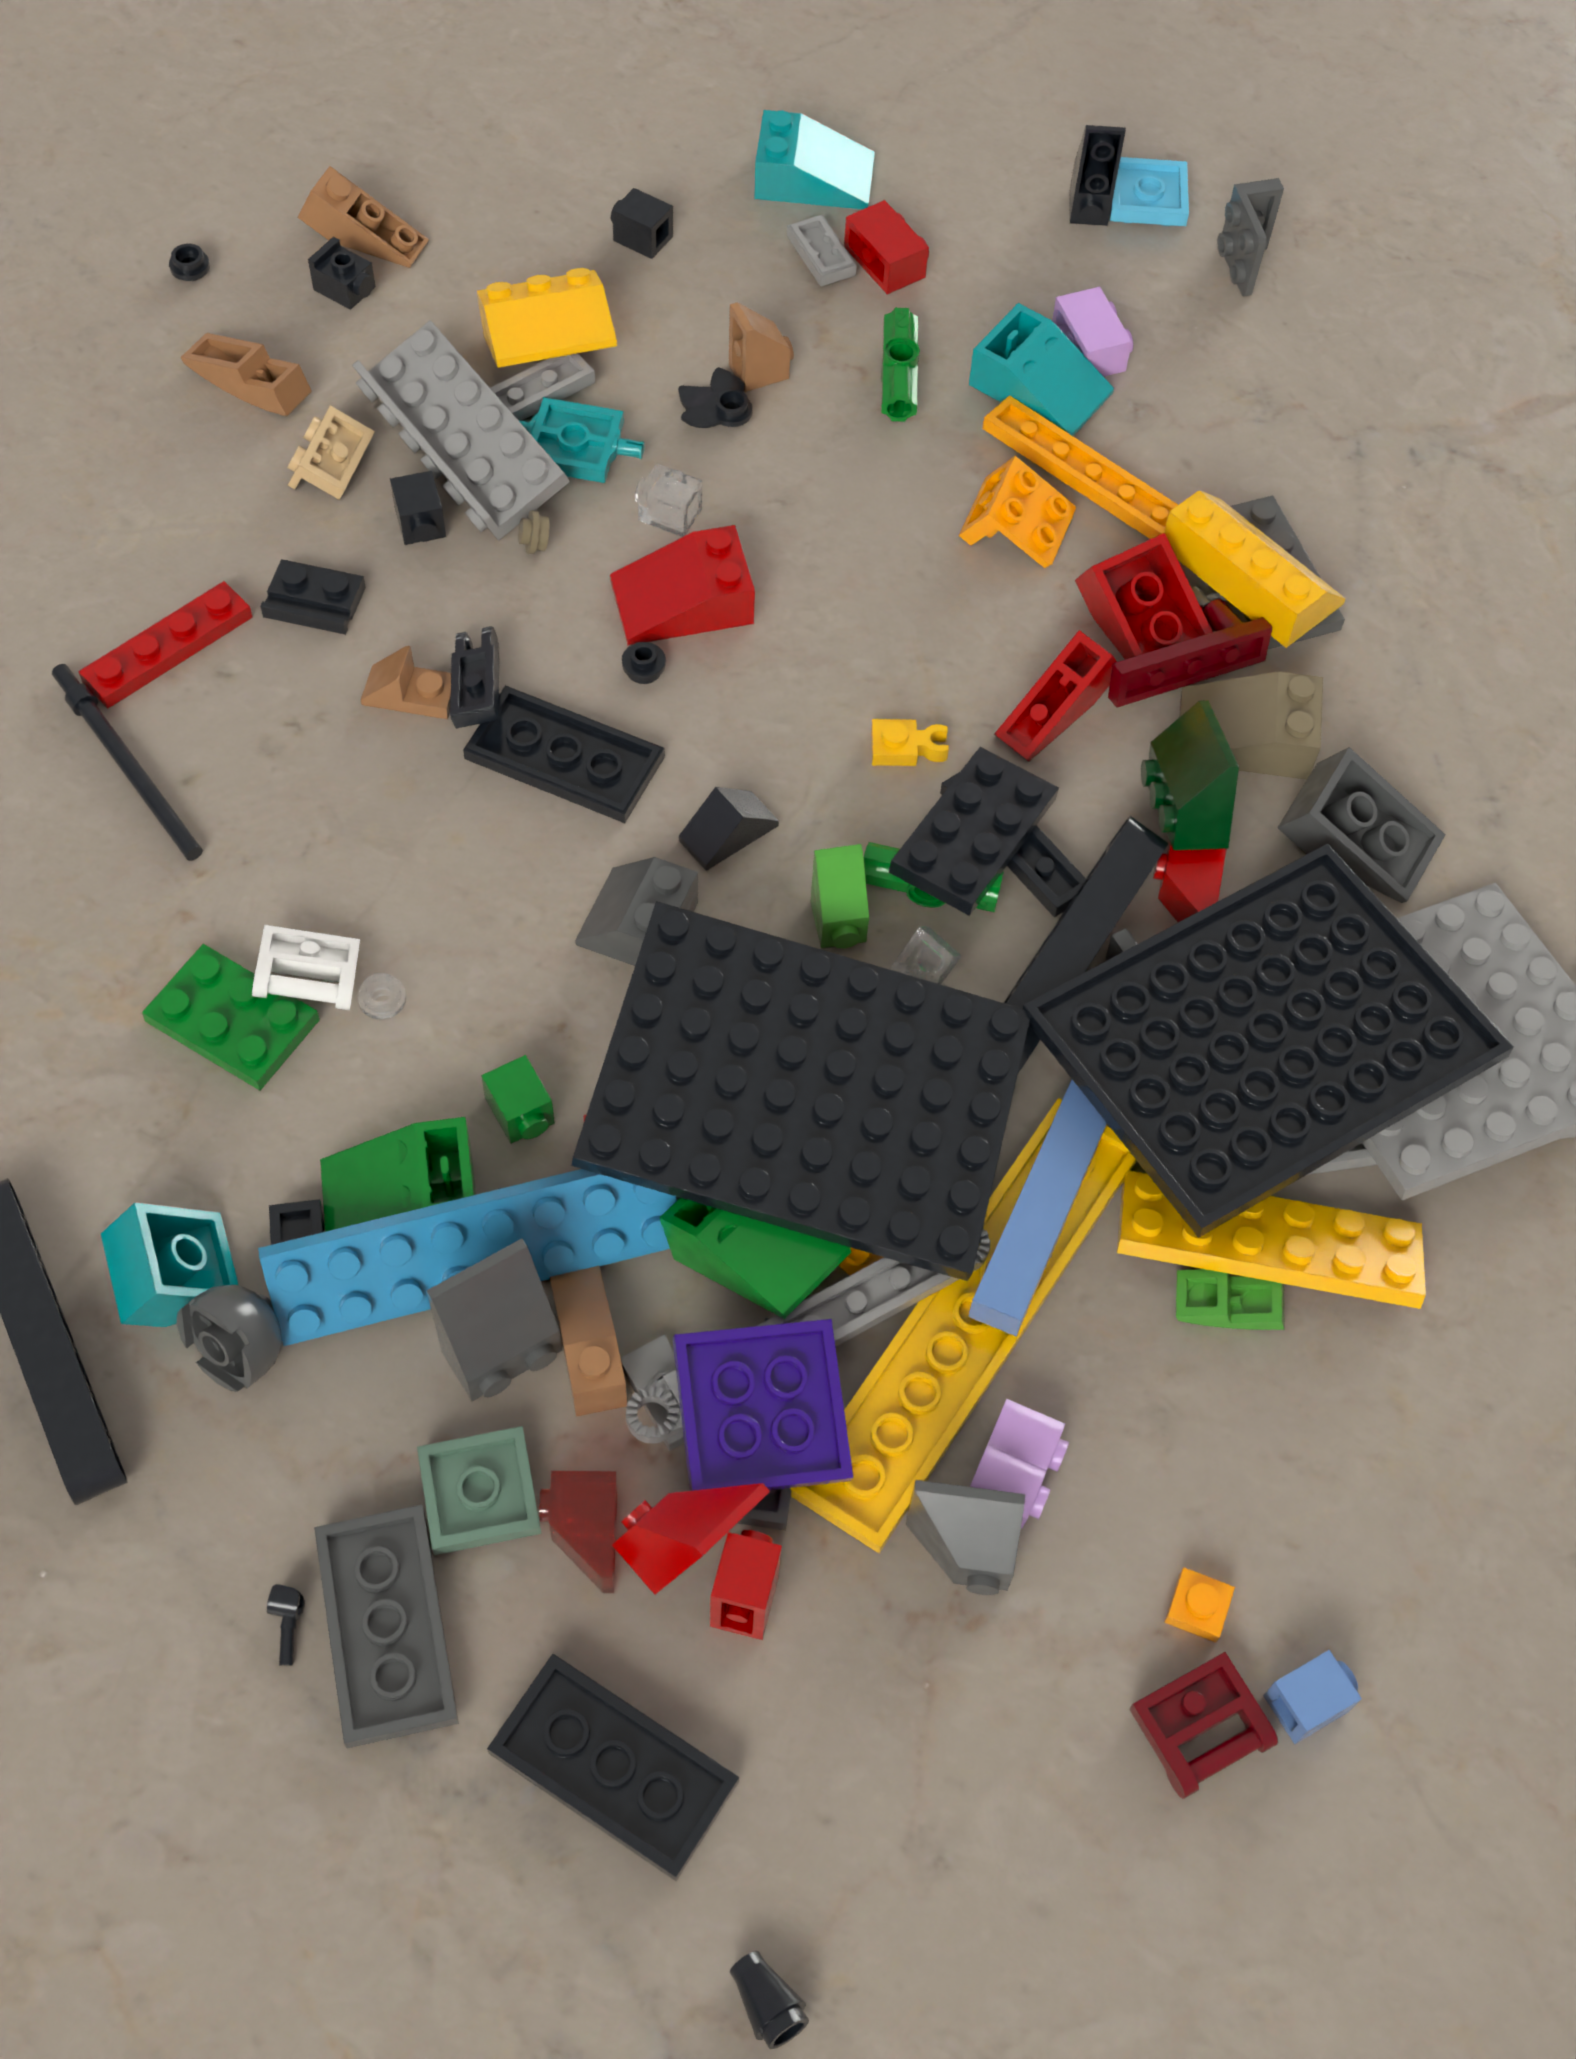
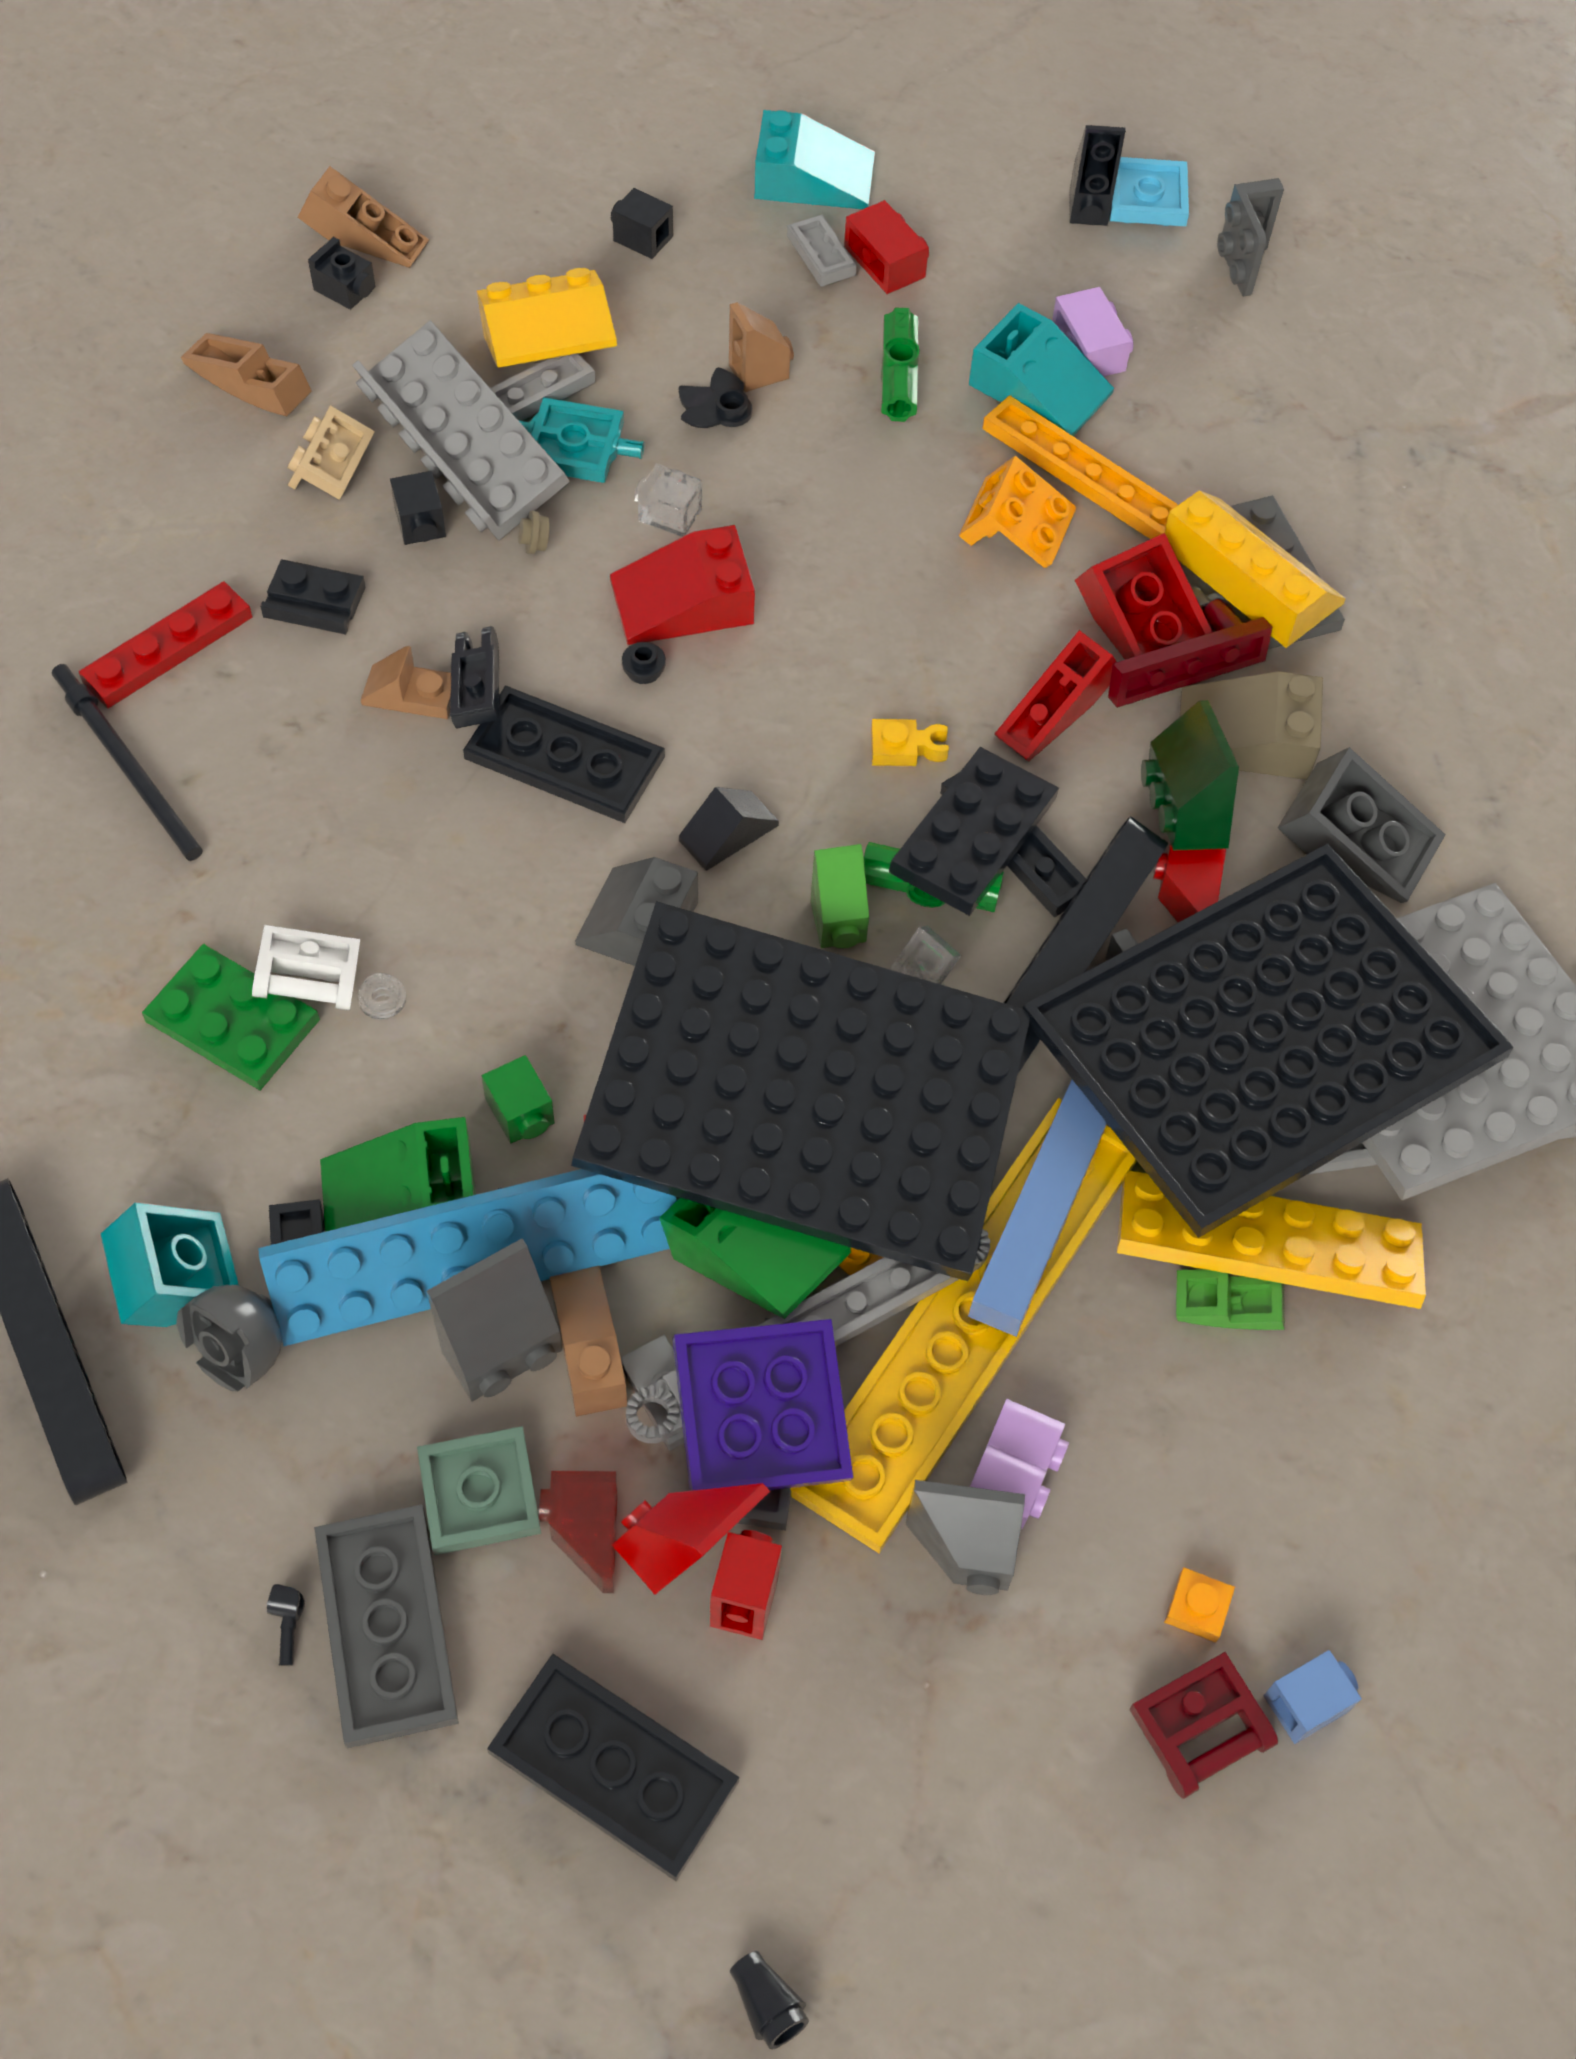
(188, 262): black plate -> none

